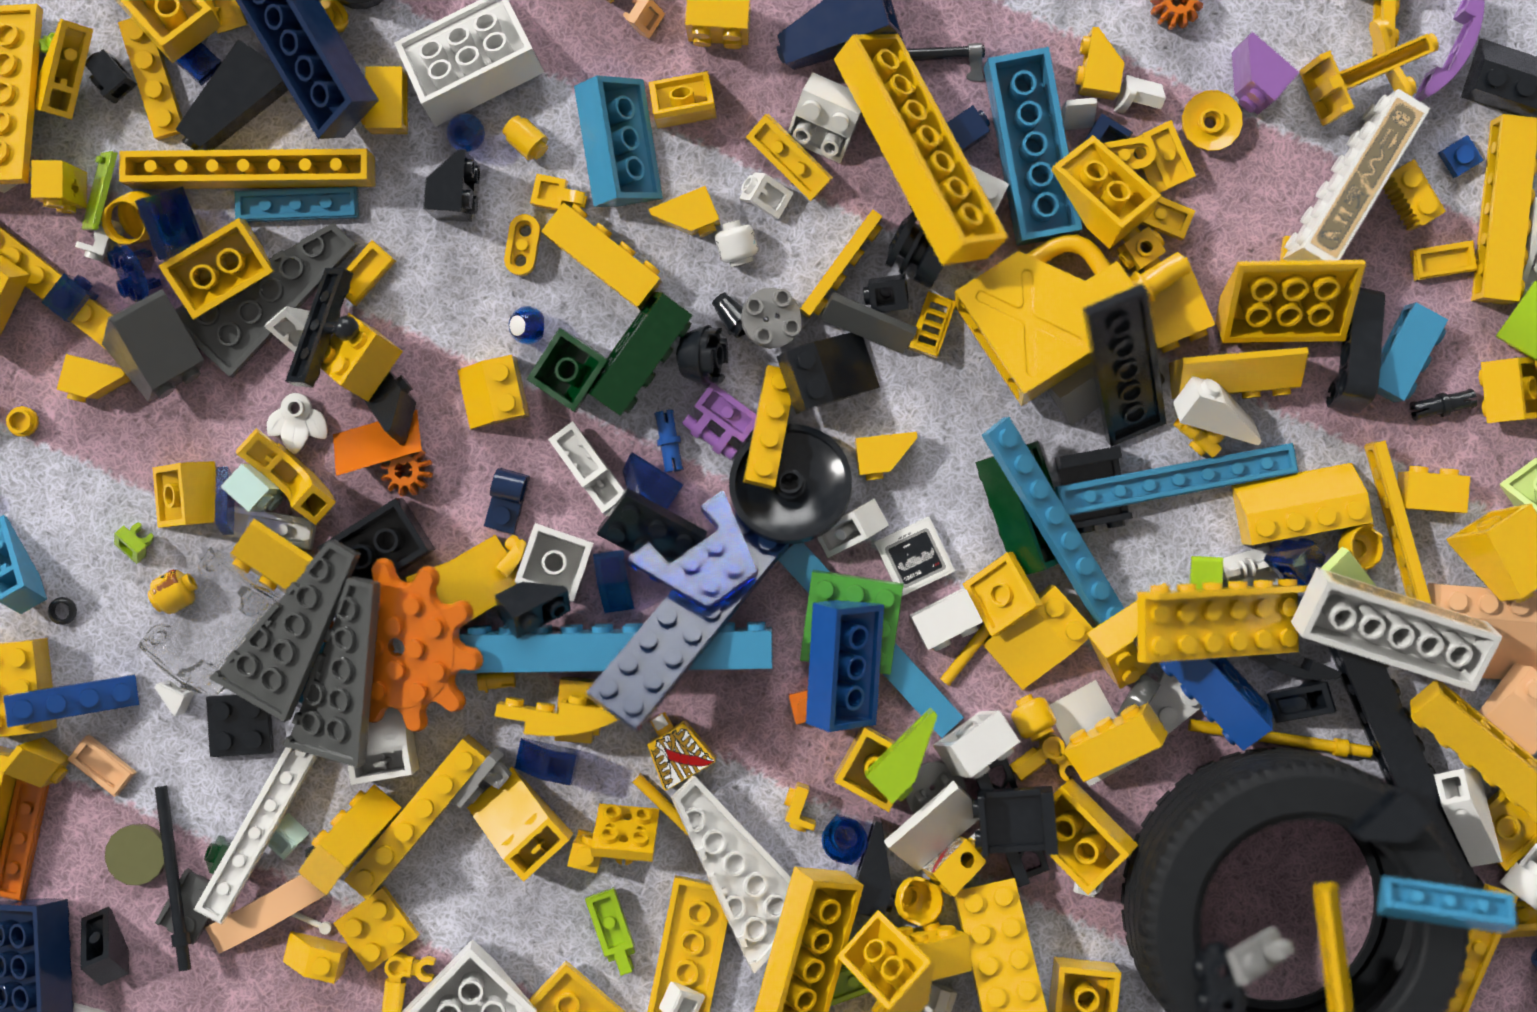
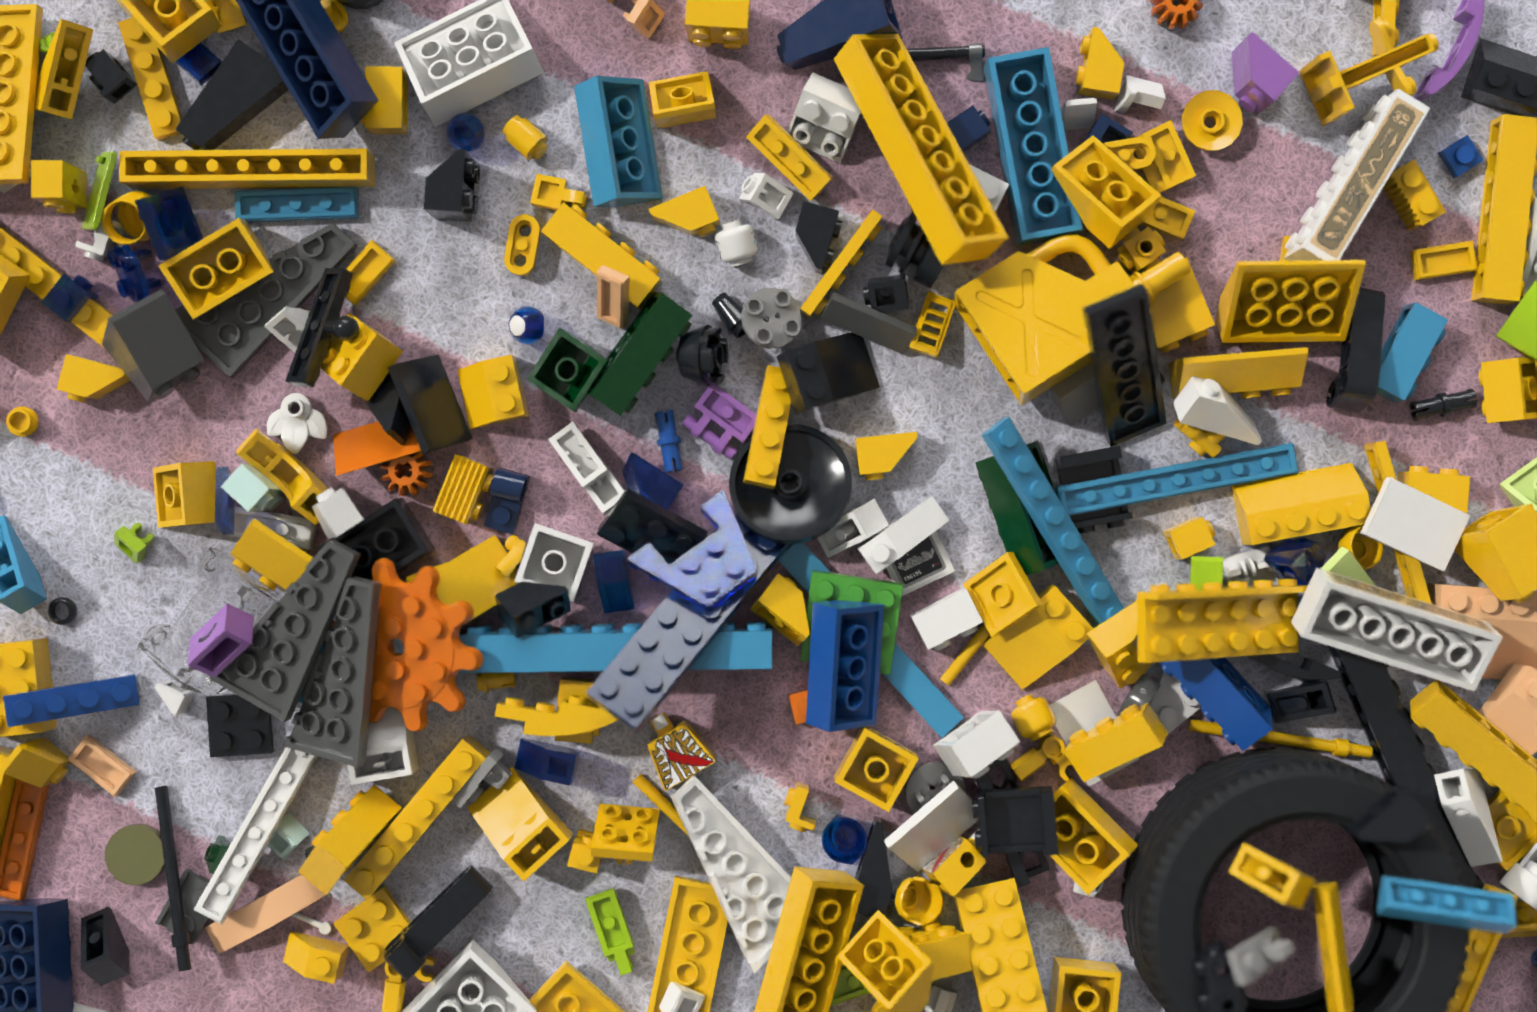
(172, 591): yellow head -> none
(220, 640): none -> medium lavender brick
(335, 512): none -> white slope
(409, 948): none -> black beam
(430, 403): none -> black tile
(464, 490): none -> yellow brick
(612, 297): none -> light nougat tile
(783, 609): none -> yellow slope
(815, 231): none -> black slope
(900, 763): lime slope -> none
(903, 535): none -> white slope
(1190, 537): none -> yellow brick
(1272, 876): none -> yellow slope
(1415, 524): none -> white tile

